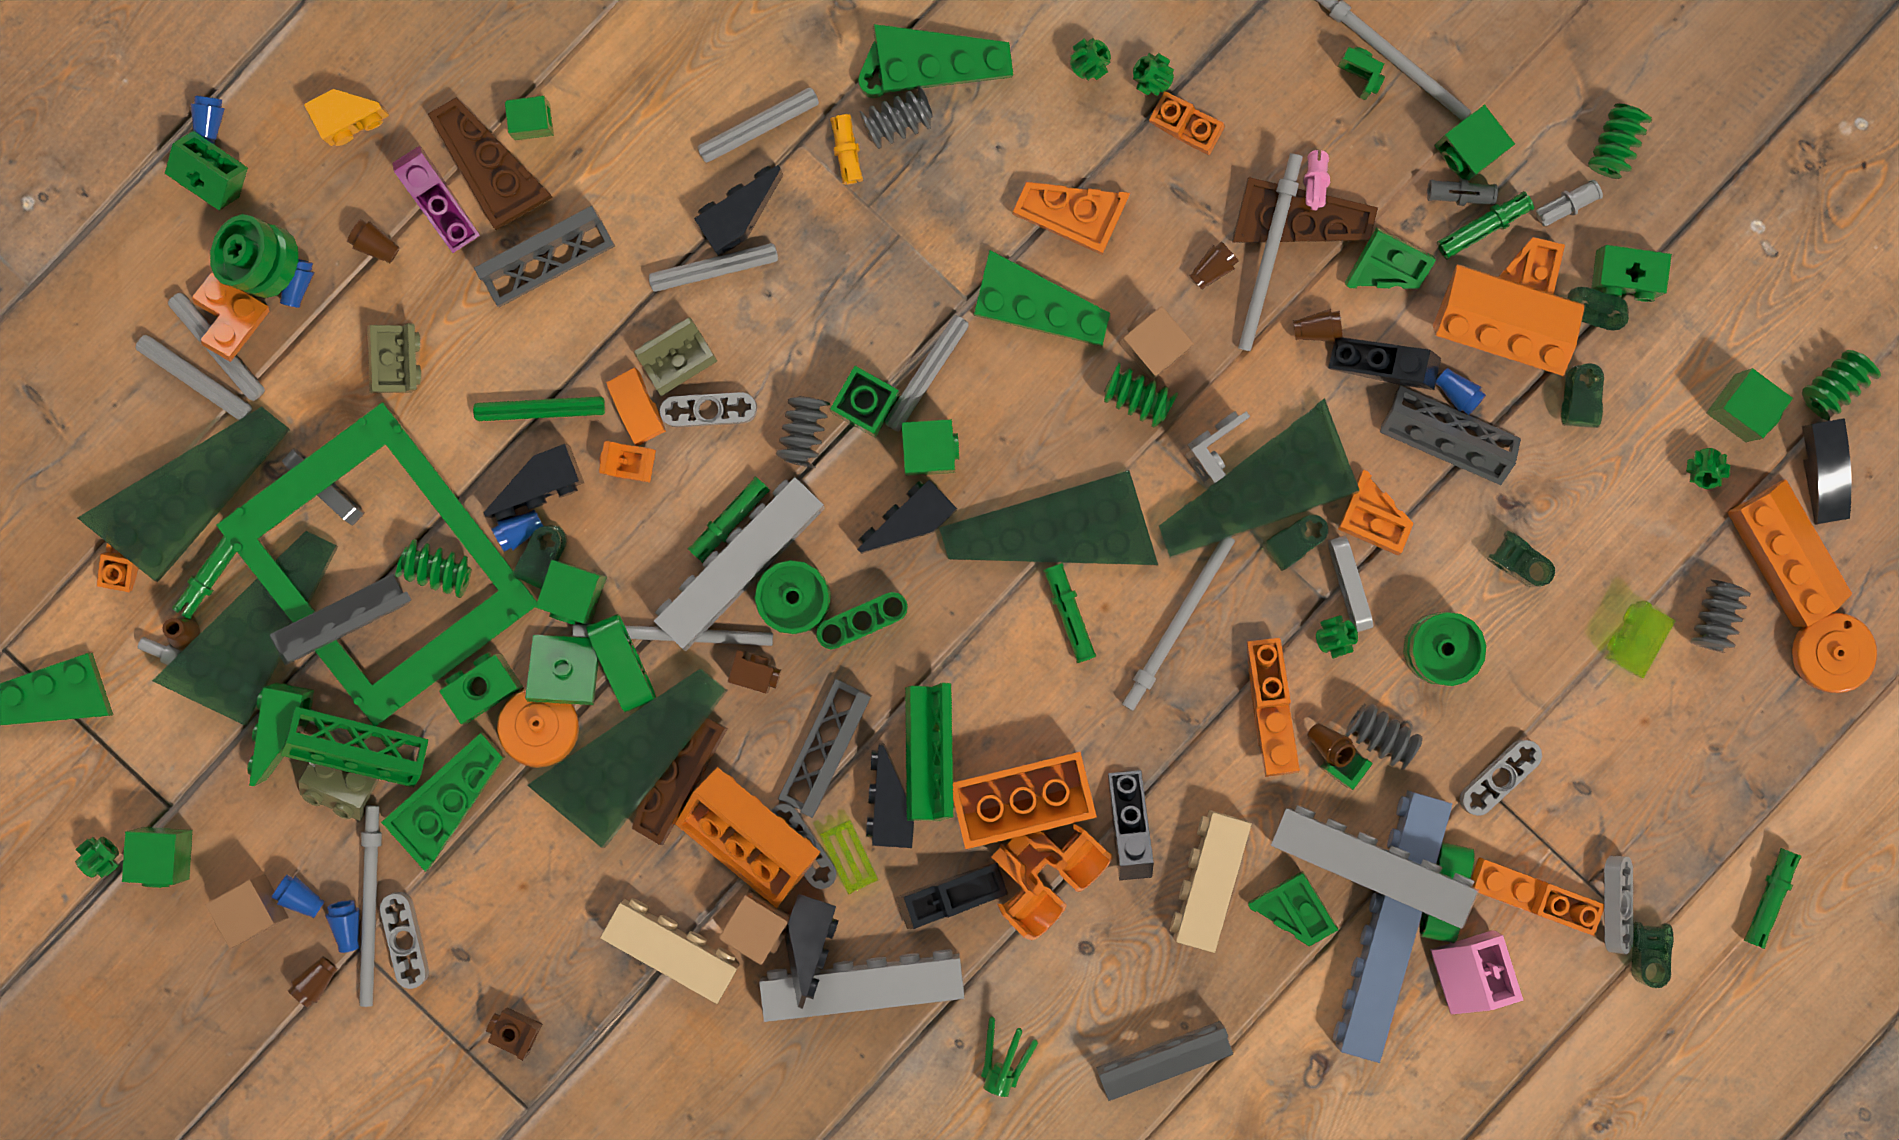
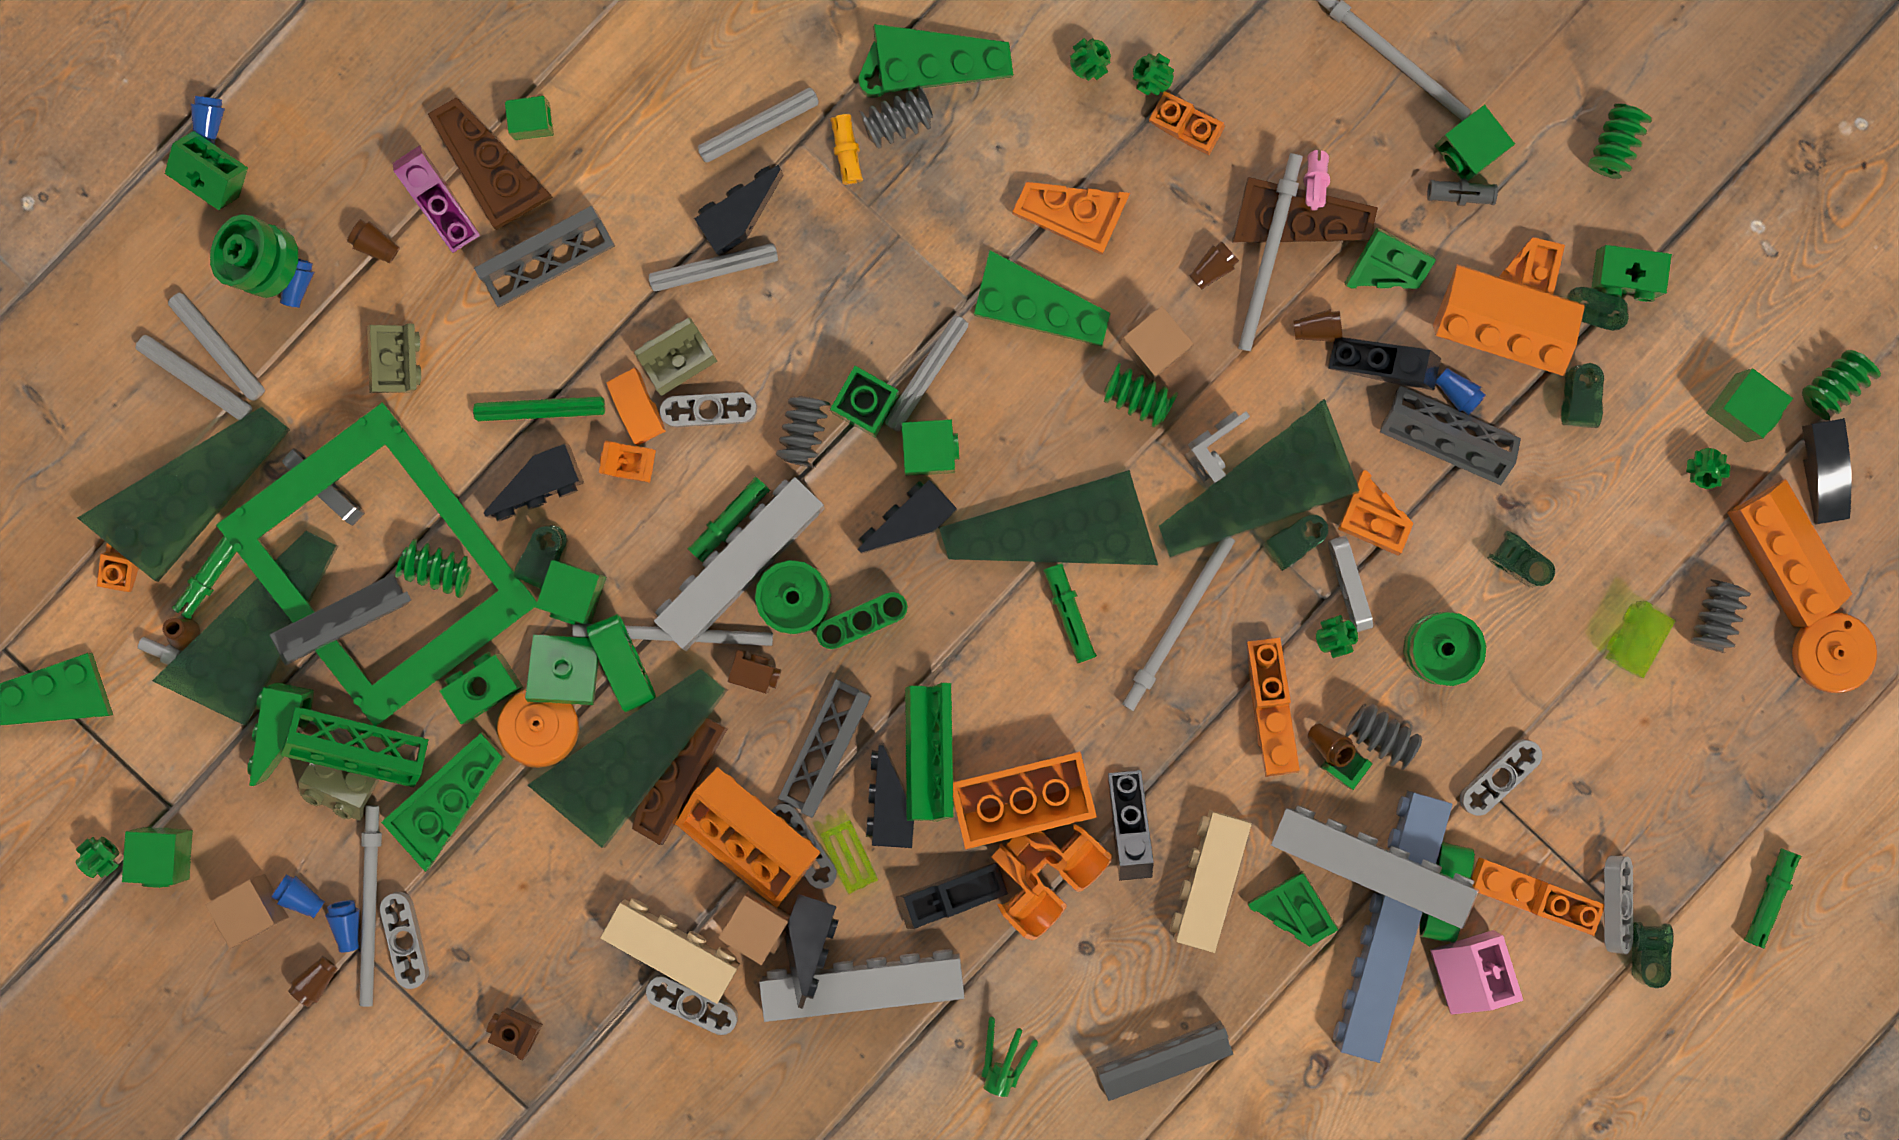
(236, 313): orange plate -> none
(342, 115): light orange slope -> none
(515, 530): blue cone -> none
(665, 1004): none -> light grey beam
(1360, 63): green bracket -> none
(1495, 219): green pin -> none
(1569, 203): light grey axle -> none

